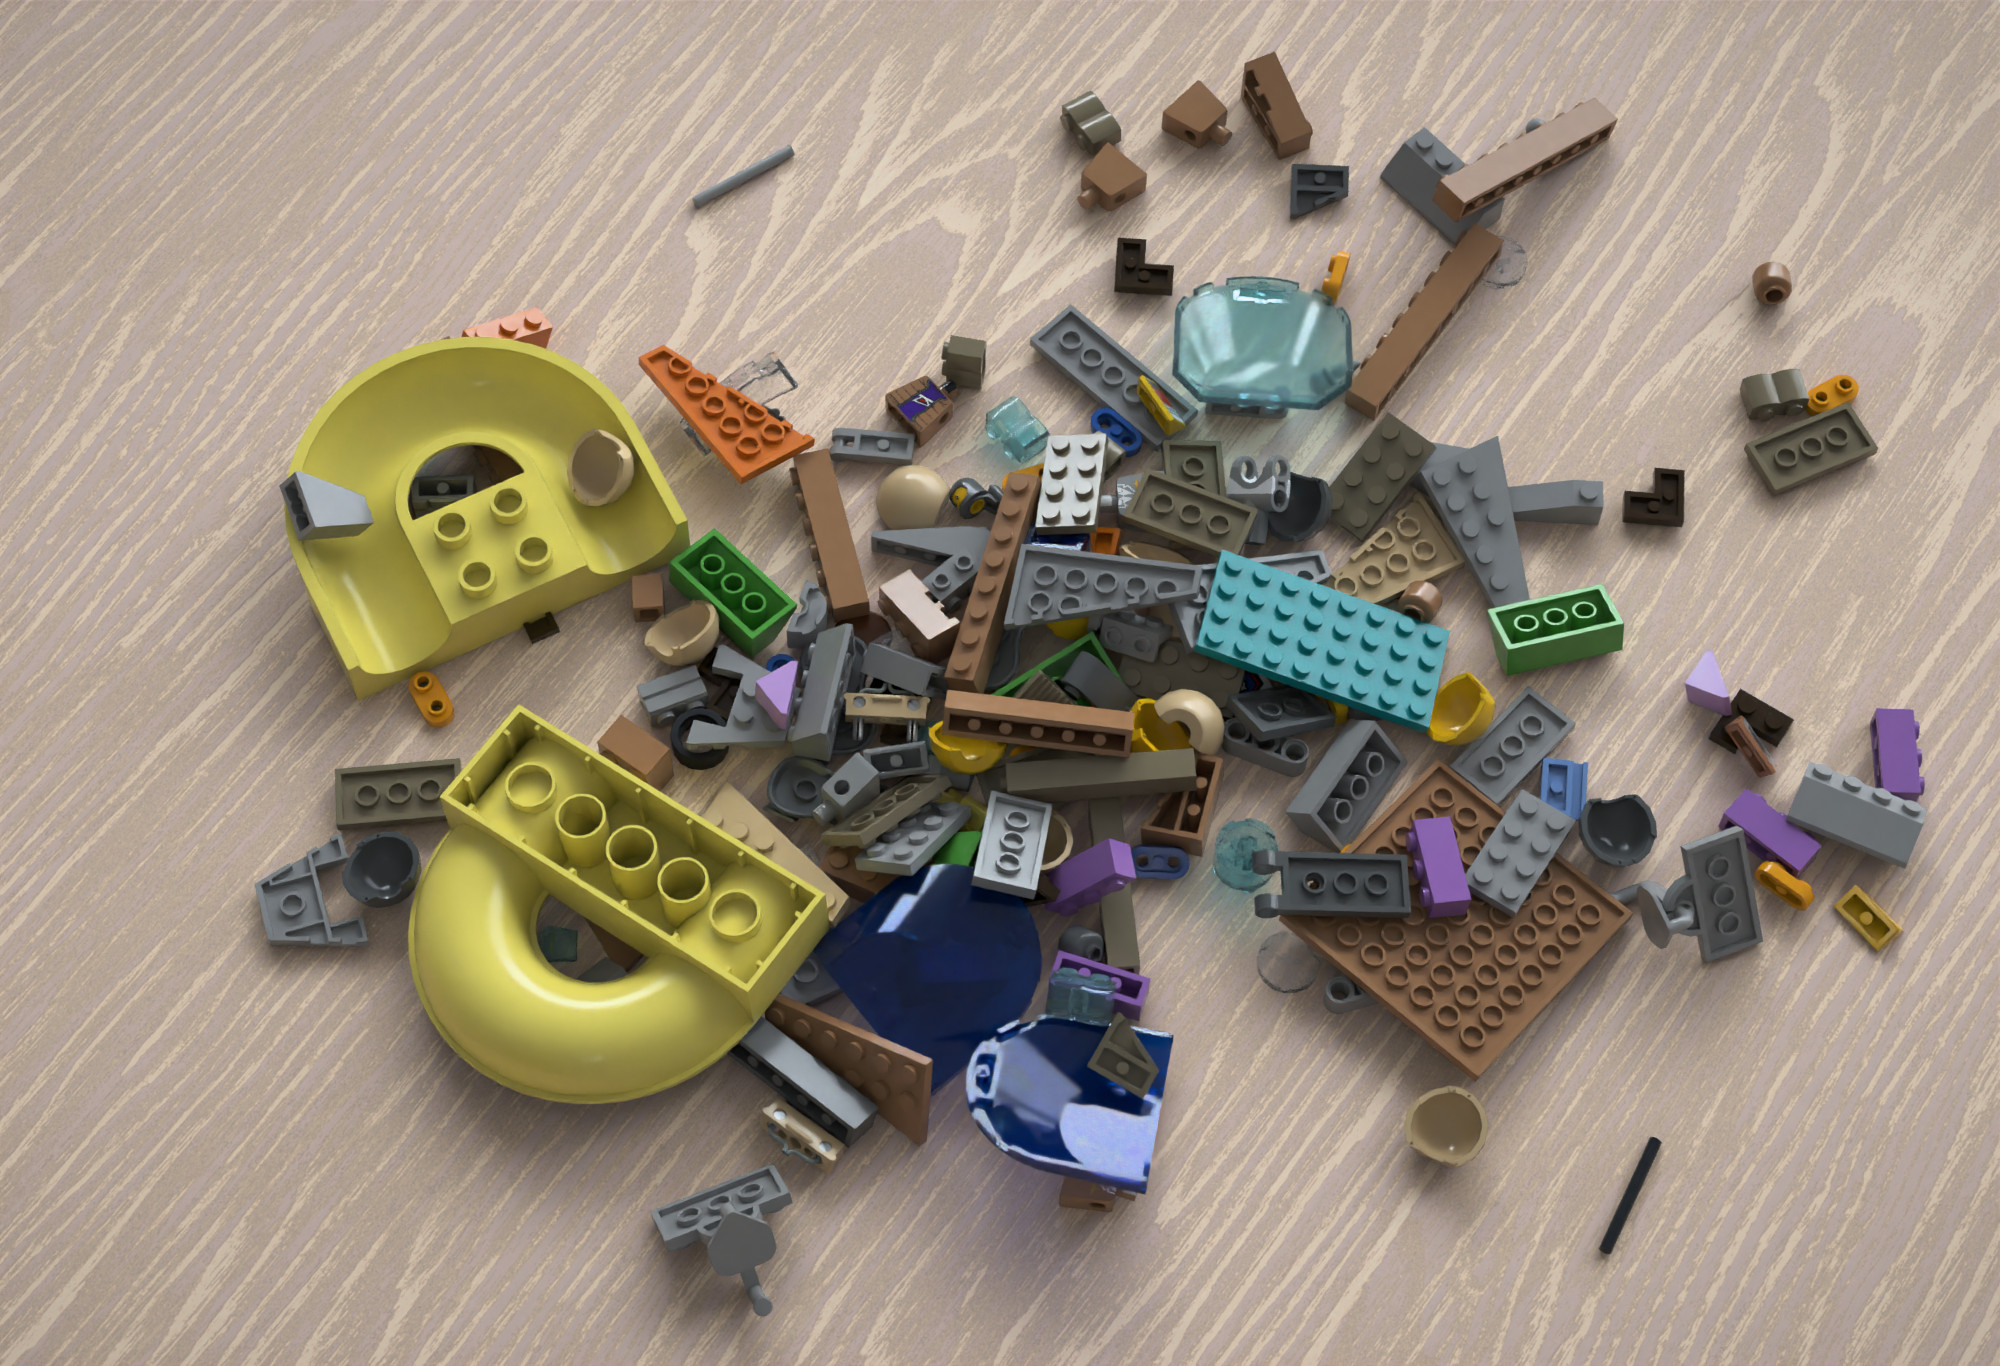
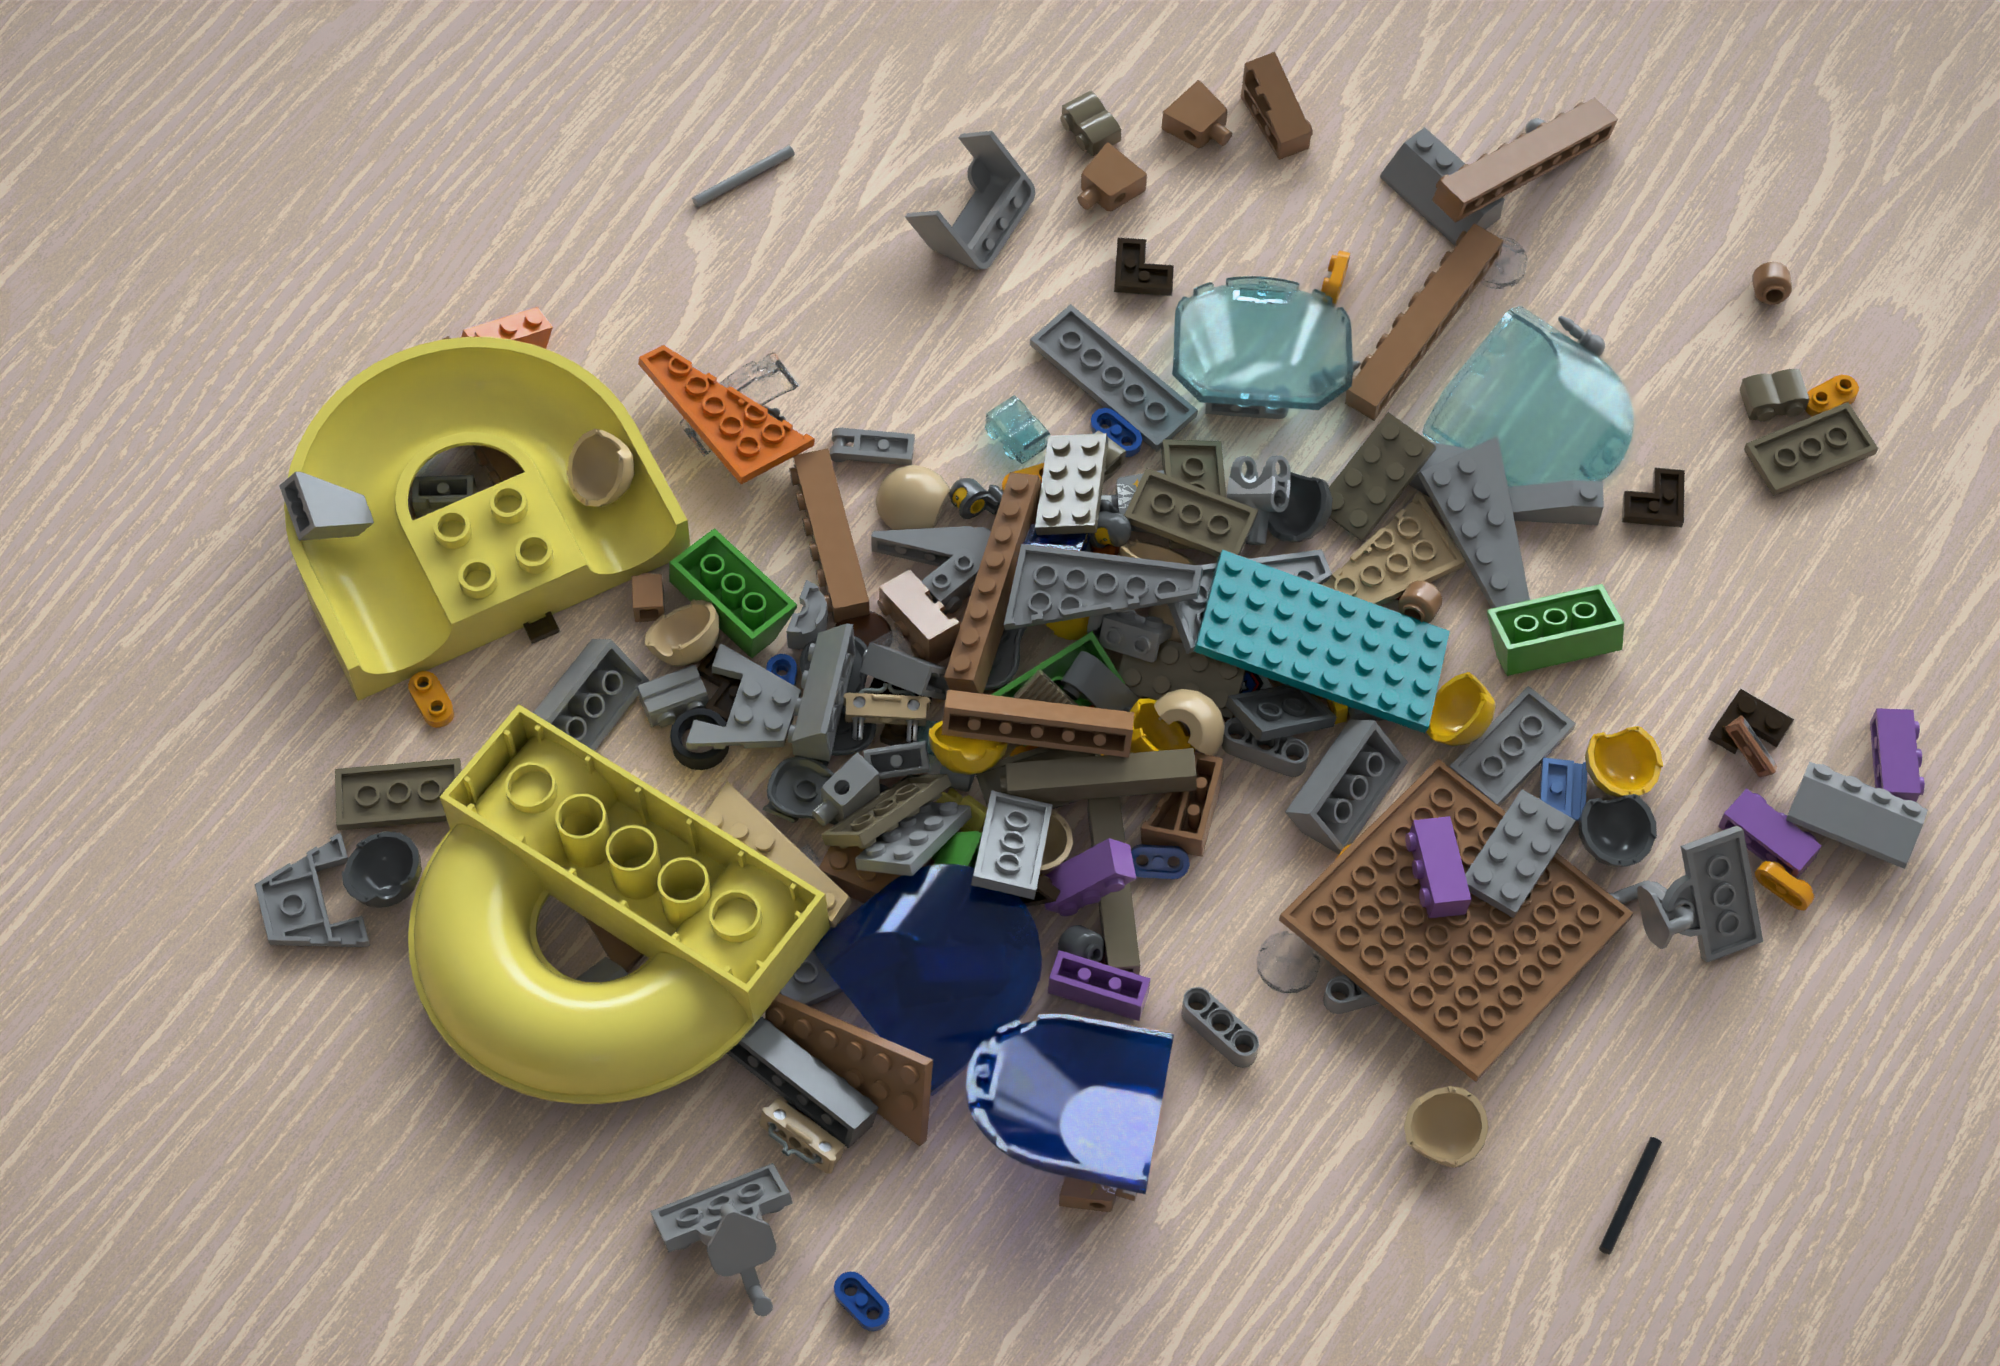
(558, 944): clear light blue slope -> none
(592, 693): none -> light grey slope
(637, 753): medium nougat brick -> none
(777, 691): lavender slope -> none
(863, 1302): none -> blue plate
(922, 407): medium nougat torso -> none
(964, 361): dark tan brick -> none
(992, 212): none -> light grey windscreen
(1081, 997): clear light blue brick -> none
(1112, 527): none -> dark grey piece
(1124, 1058): dark tan wing -> none
(1159, 406): yellow slope -> none
(1223, 1041): none -> light grey beam
(1230, 852): clear light blue brick -> none
(1316, 187): dark grey wing -> none
(1347, 884): dark grey hinge -> none
(1545, 399): none -> clear light blue windscreen
(1587, 339): none -> light grey bar
(1624, 762): none -> yellow cylinder
(1707, 686): lavender slope -> none
(1868, 918): yellow slope -> none

